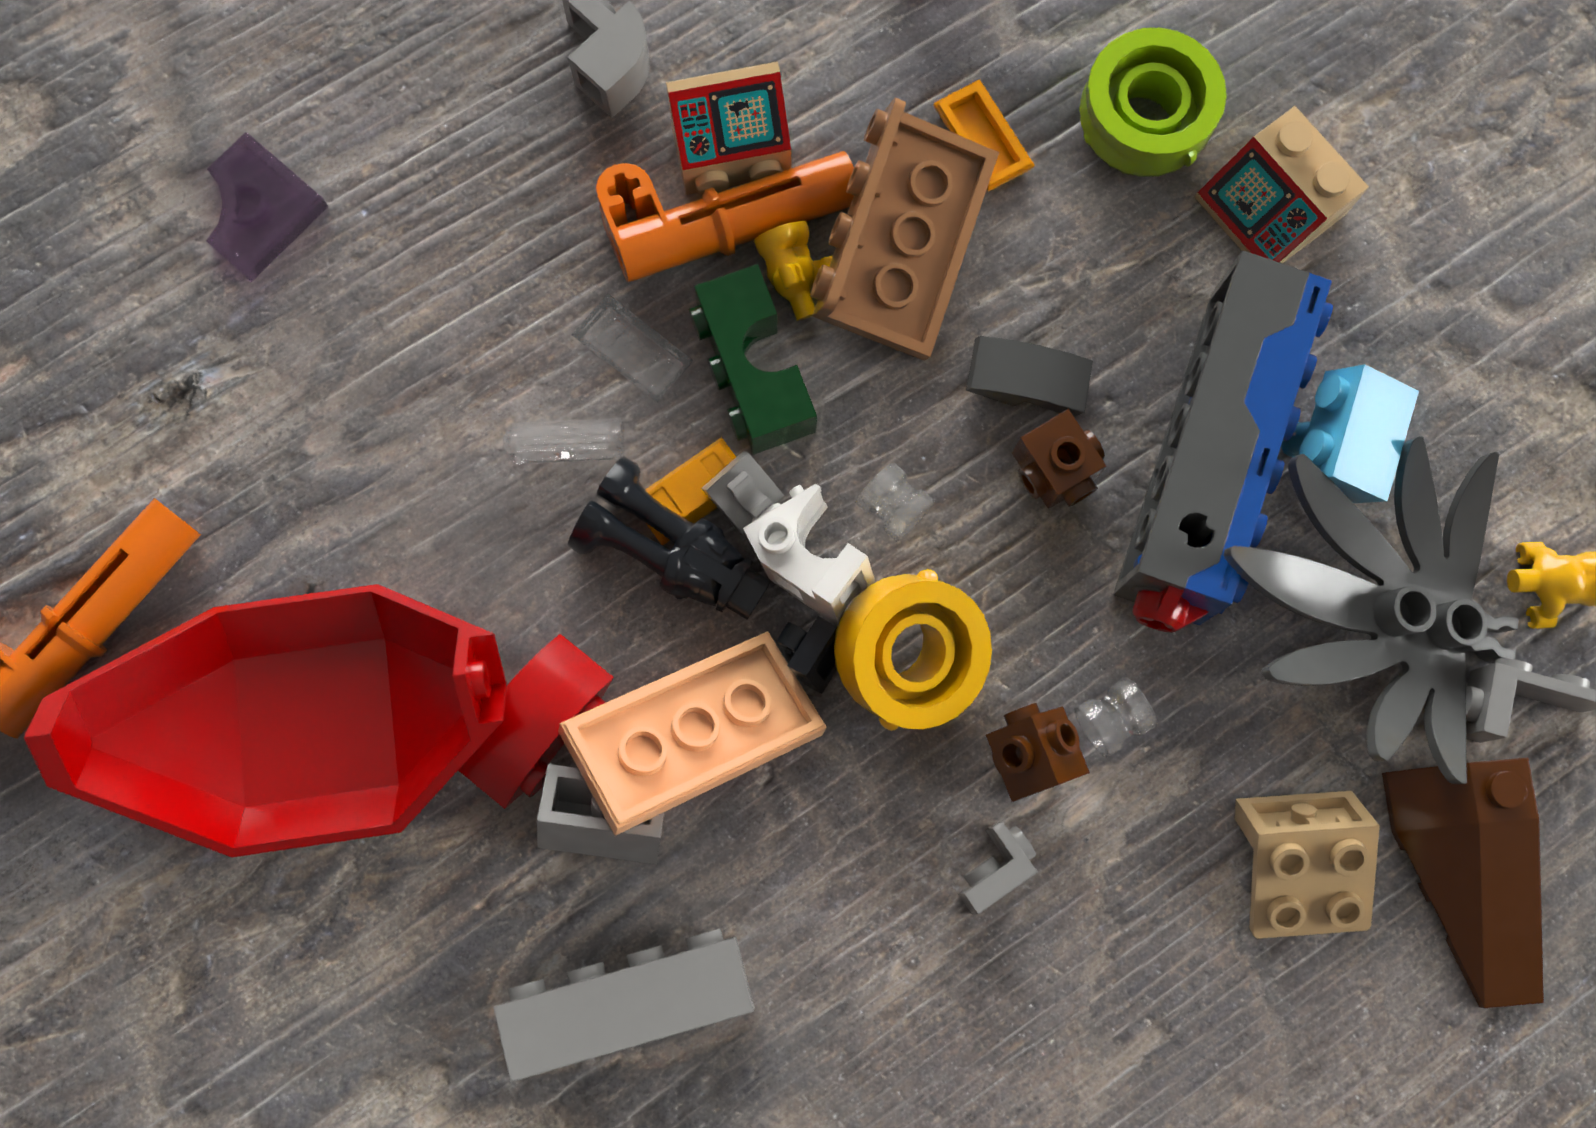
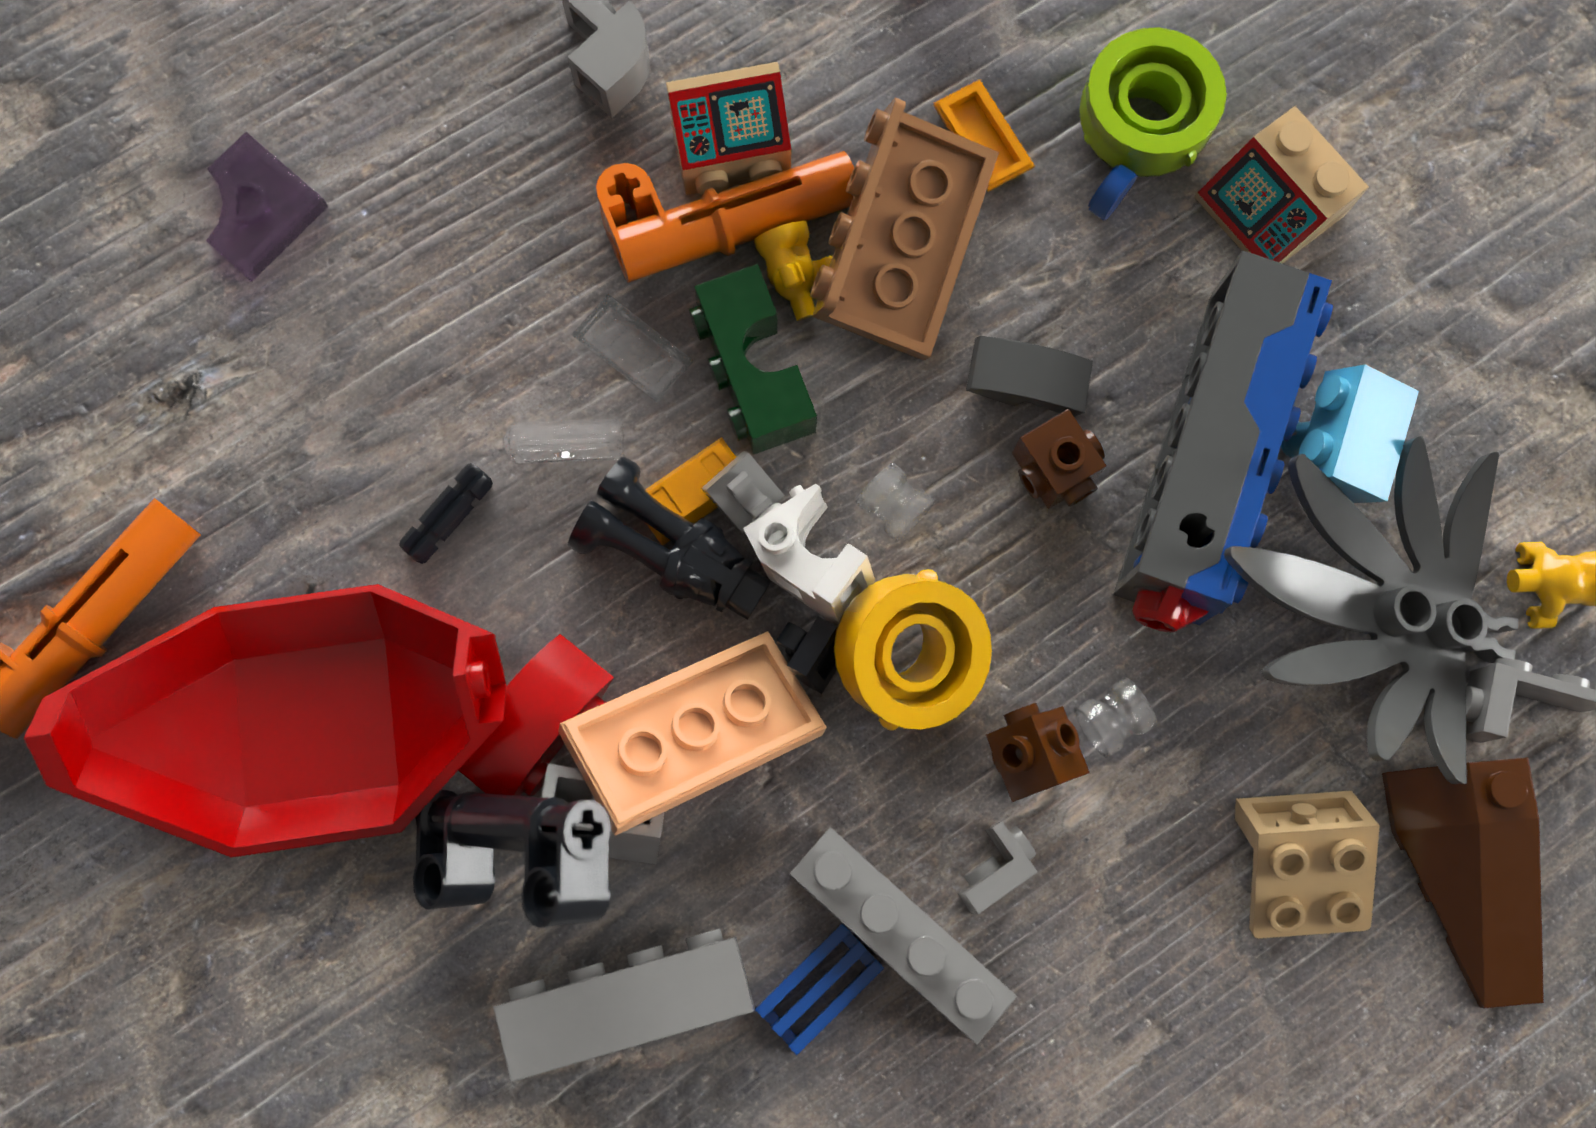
(446, 513): none -> black axle
(562, 865): none -> black piece
(782, 1024): none -> blue tile
(903, 936): none -> light grey brick
(1112, 191): none -> blue tile

